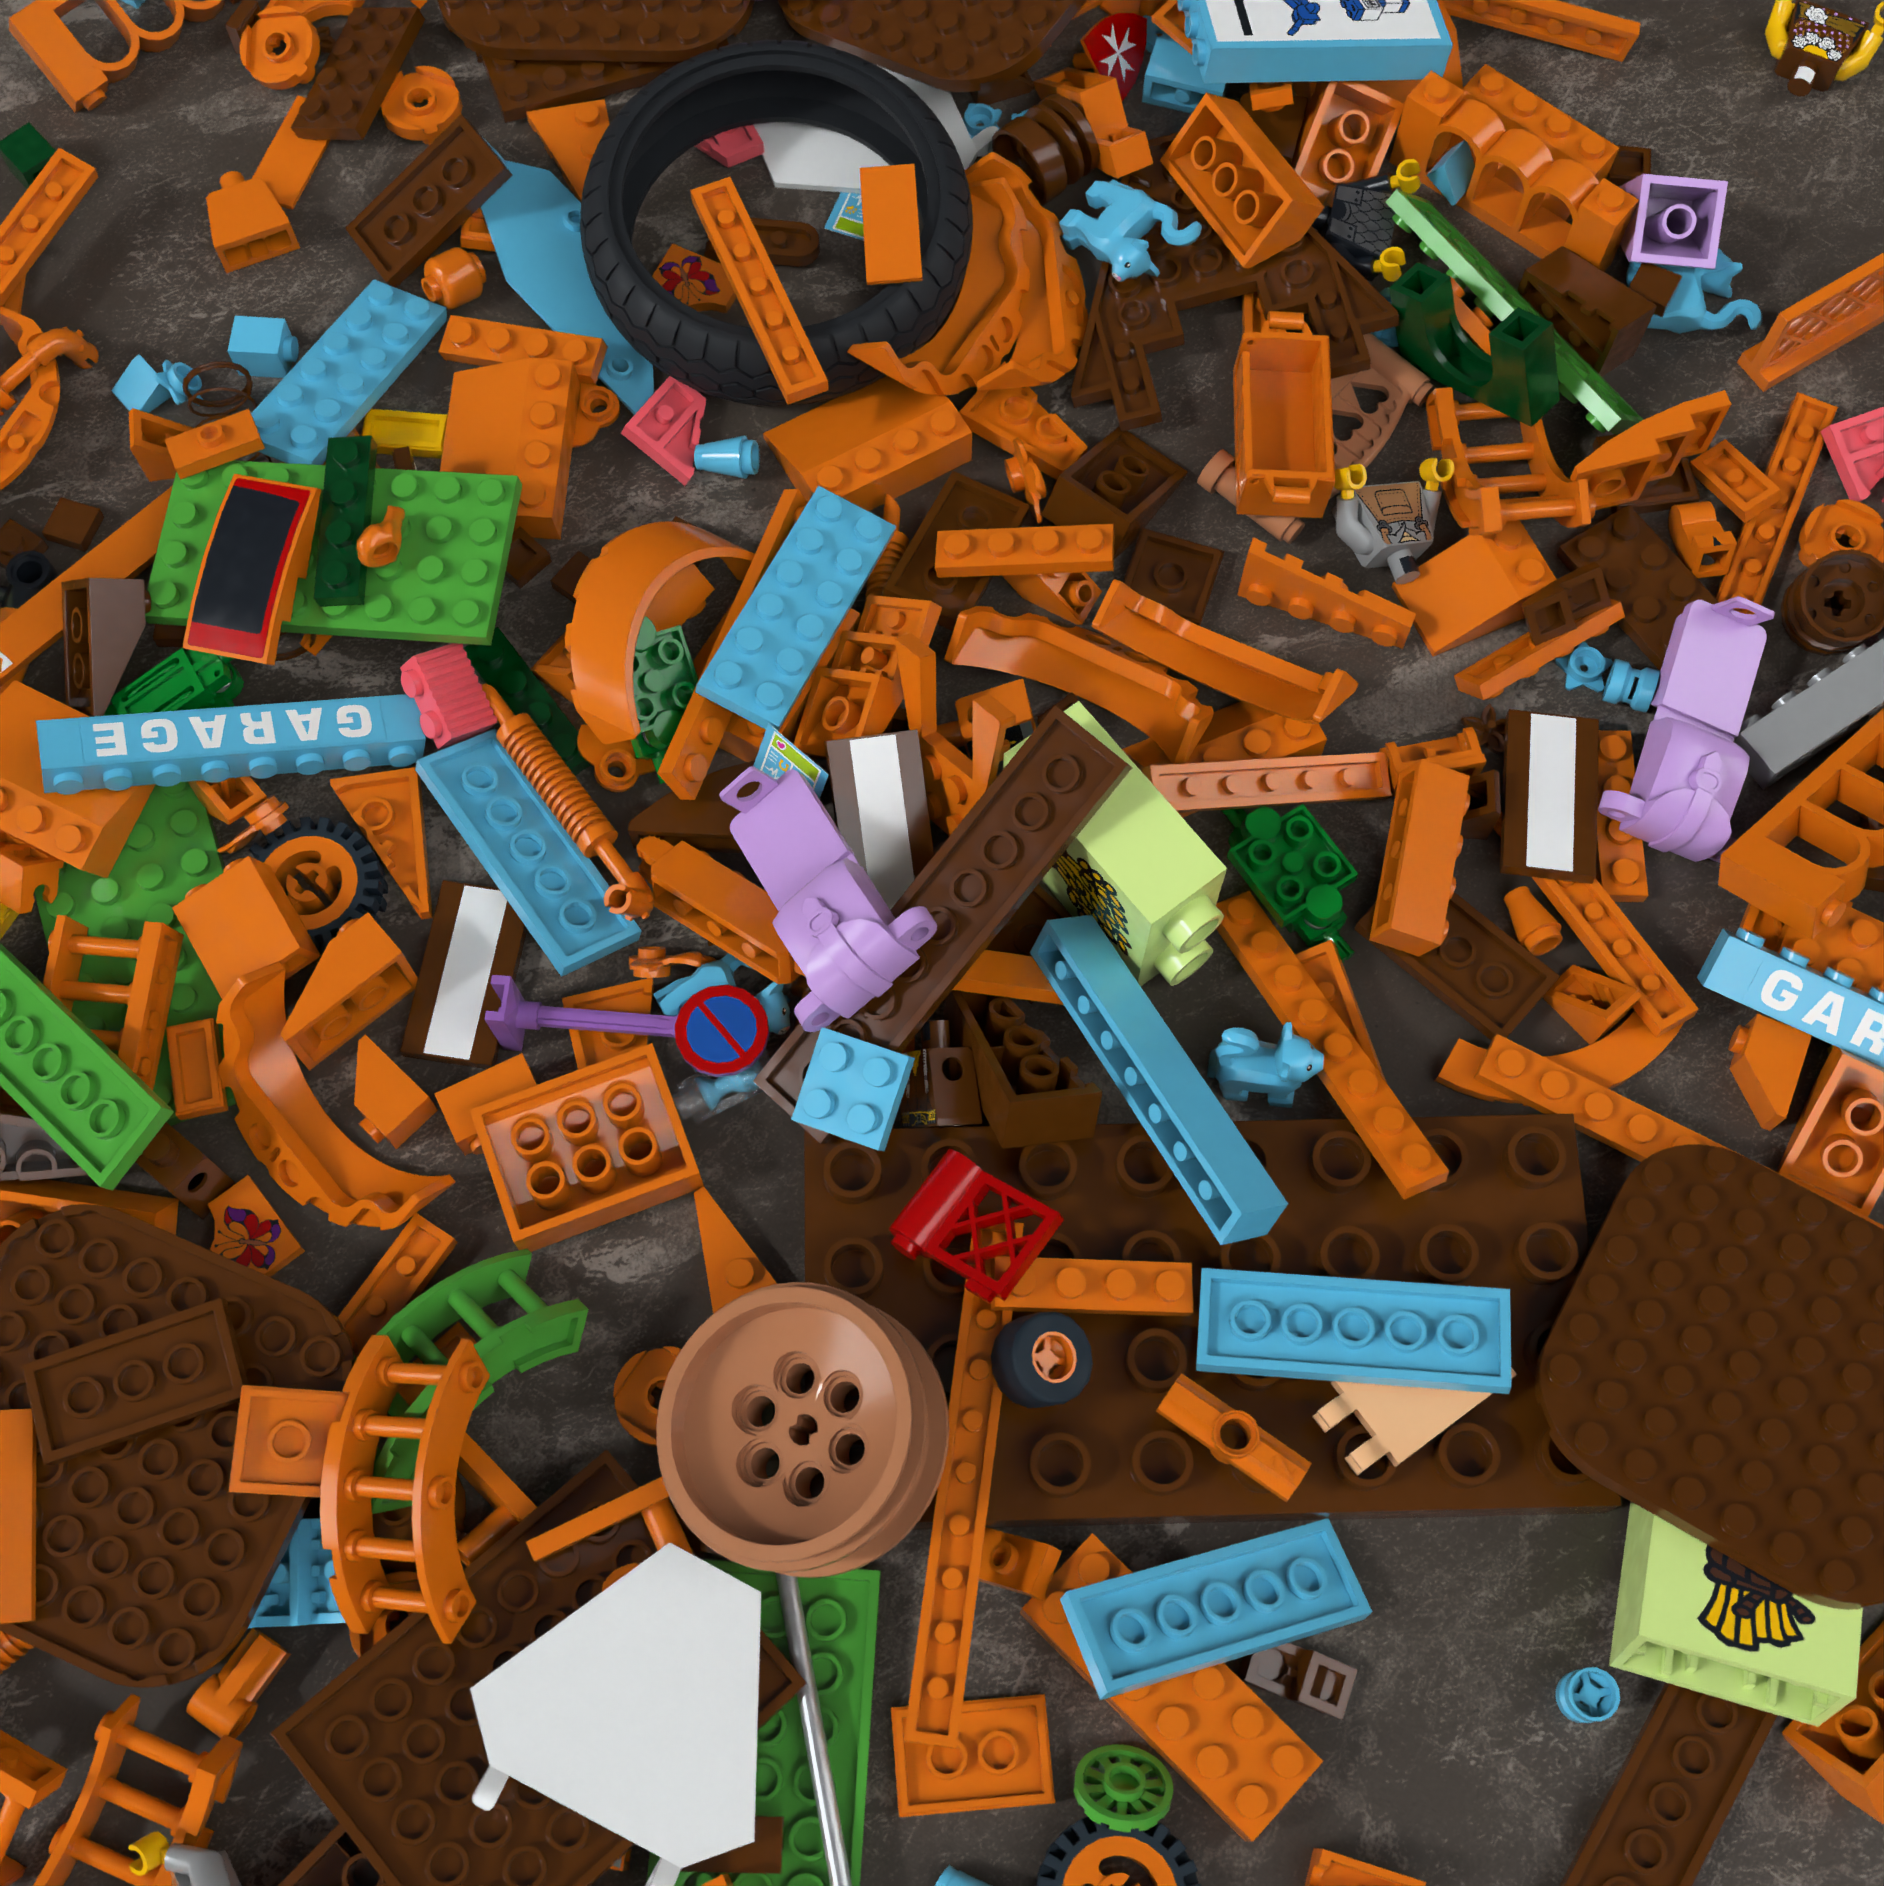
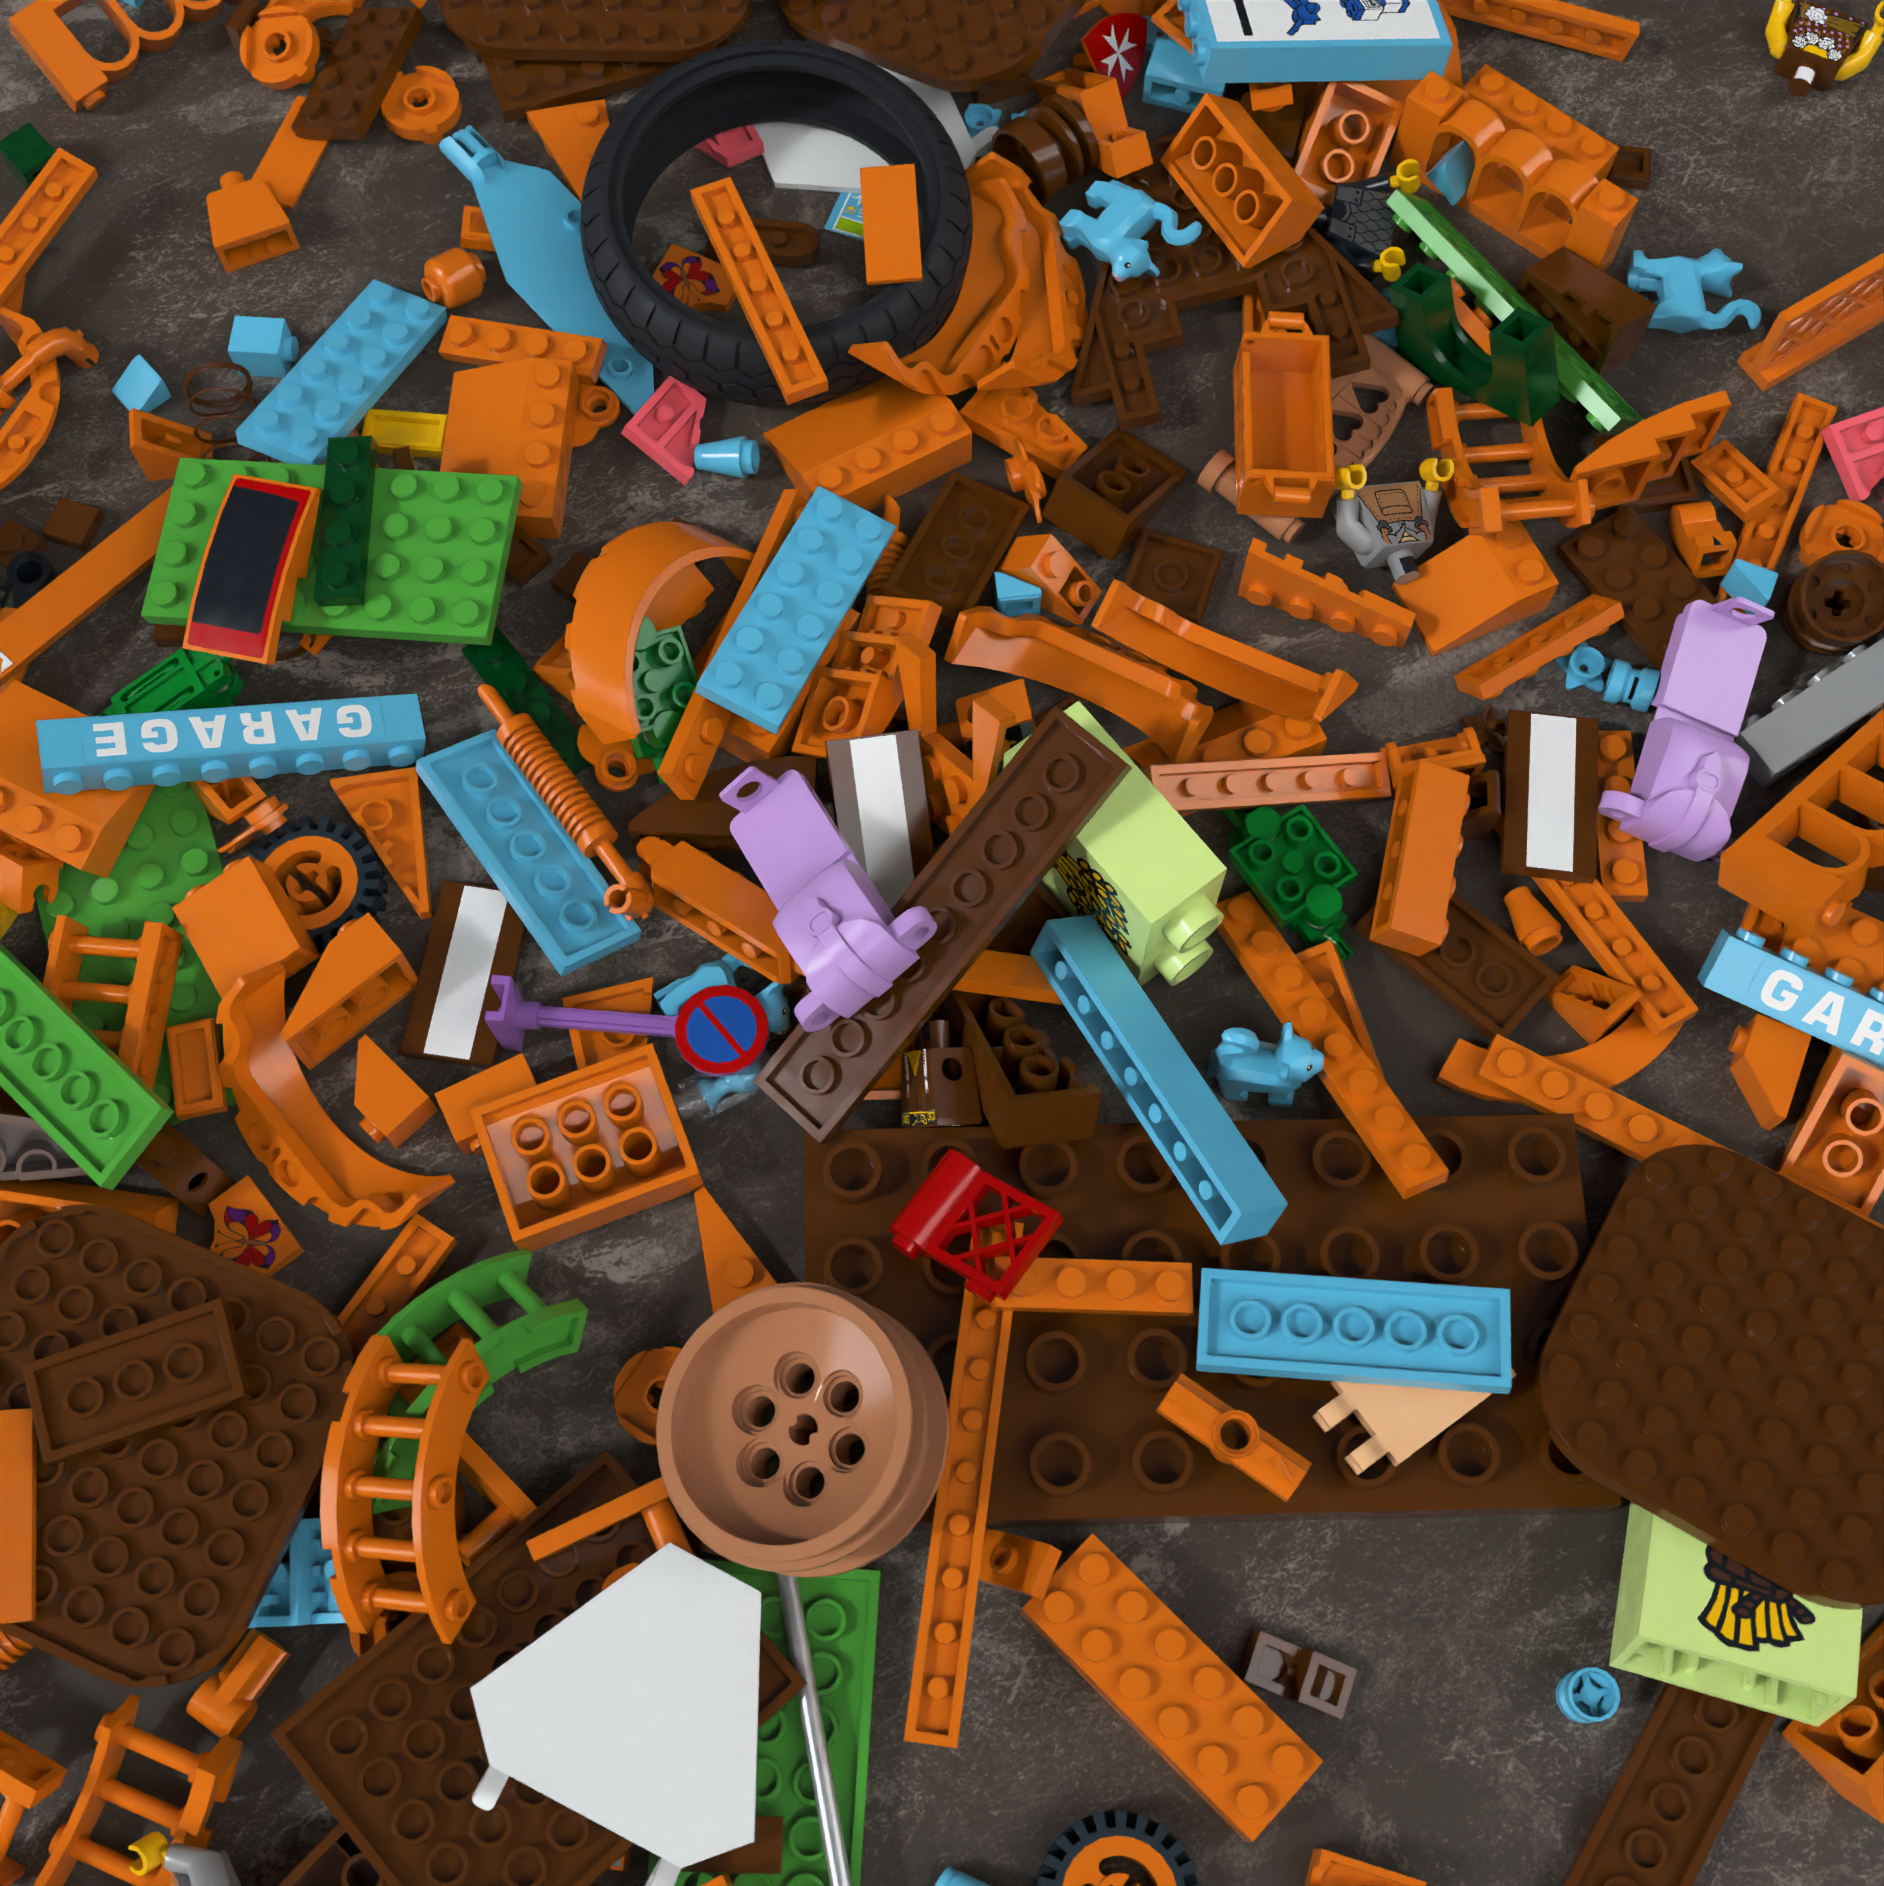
(99, 635): reddish brown slope -> none
(173, 377): medium azure plate -> none
(214, 444): orange plate -> none
(282, 1439): orange plate -> none
(382, 541): orange animal -> none
(428, 201): reddish brown plate -> none
(447, 695): coral brick -> none
(654, 962): orange plate -> none
(780, 755): sticker -> none
(853, 1089): medium azure plate -> none
(997, 1762): orange tile -> none
(1015, 596): none -> medium azure slope
(1025, 550): orange plate -> none
(1046, 1342): black wheel -> none
(1123, 1787): bright green wheel -> none
(1213, 1607): medium azure plate -> none
(1563, 601): reddish brown slope -> none
(1656, 285): reddish brown tile -> none
(1675, 221): lavender slope -> none
(1749, 582): none -> medium azure slope

